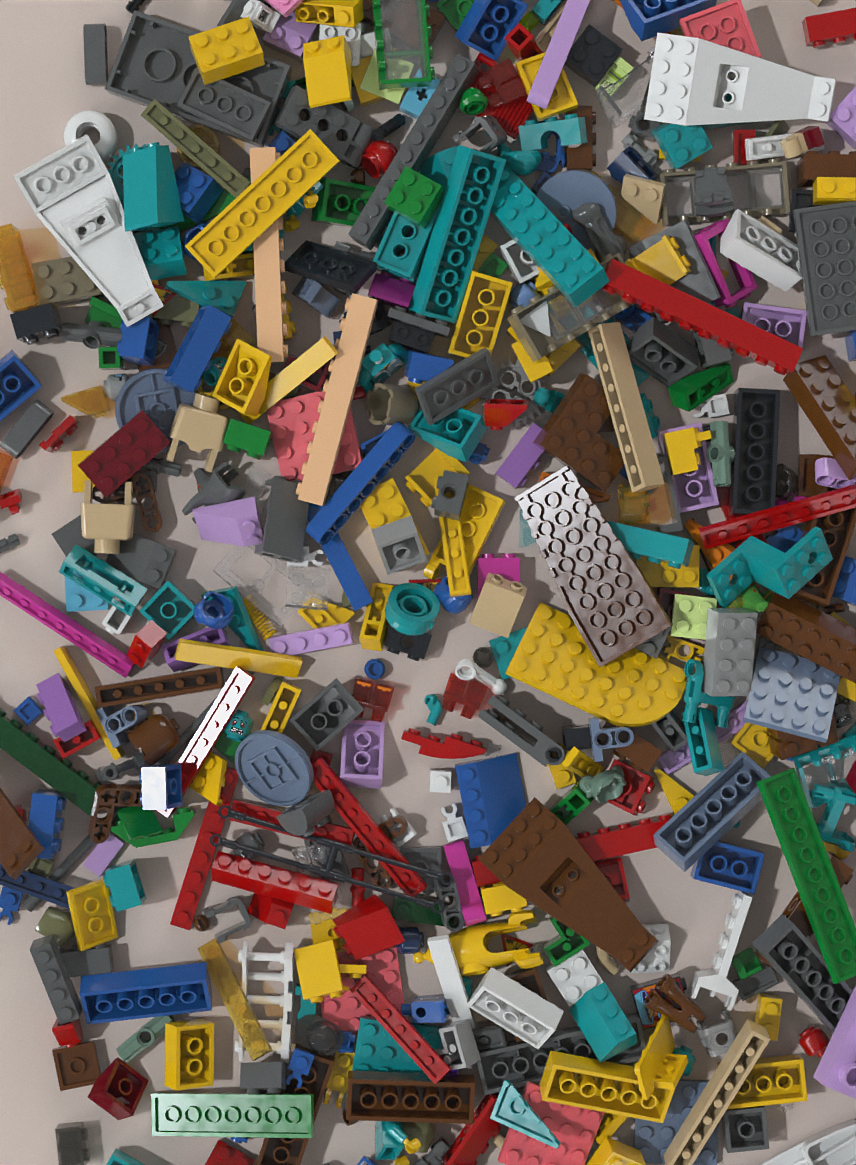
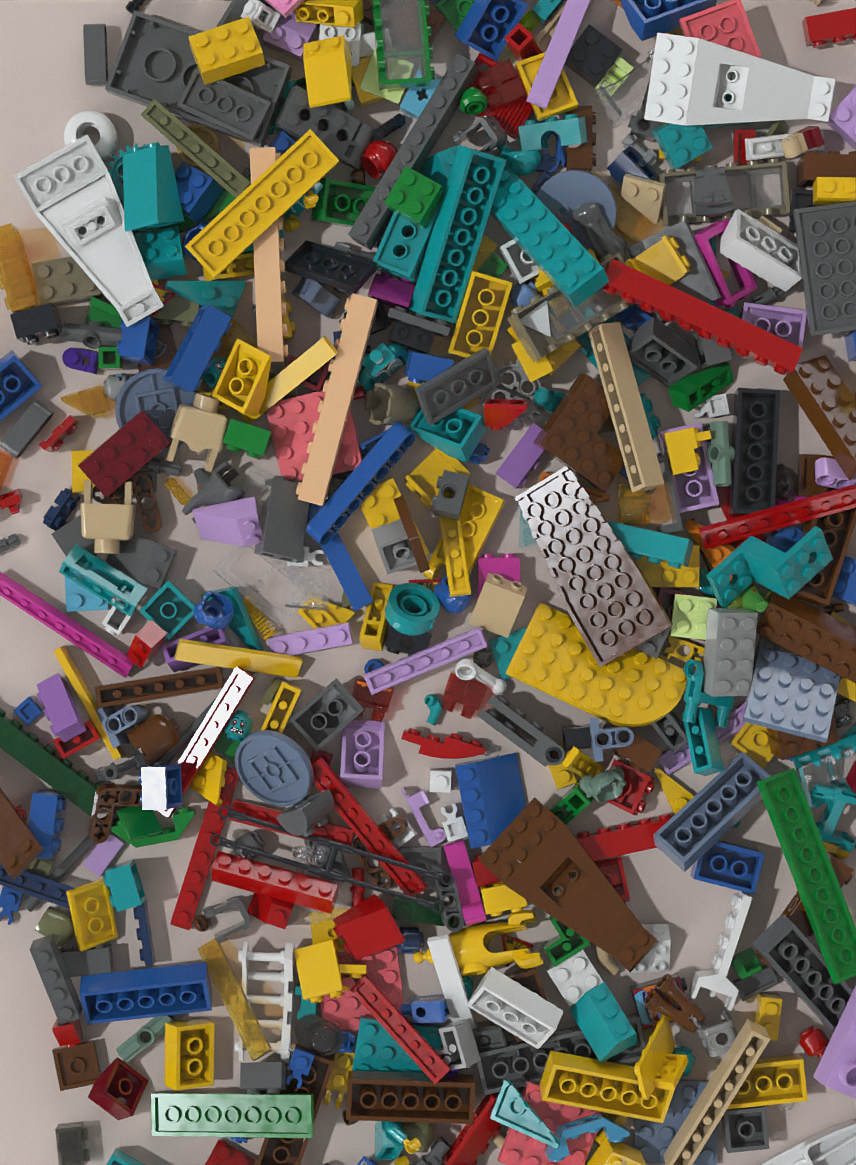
(67, 503): none -> dark blue hinge
(75, 358): none -> dark purple plate
(144, 934): none -> dark blue tile
(177, 491): none -> clear yellow axle
(412, 534): none -> reddish brown beam
(416, 801): none -> lavender piece
(425, 660): none -> lavender tile
(593, 1123): none -> dark azure slope
(769, 295): none -> dark grey axle

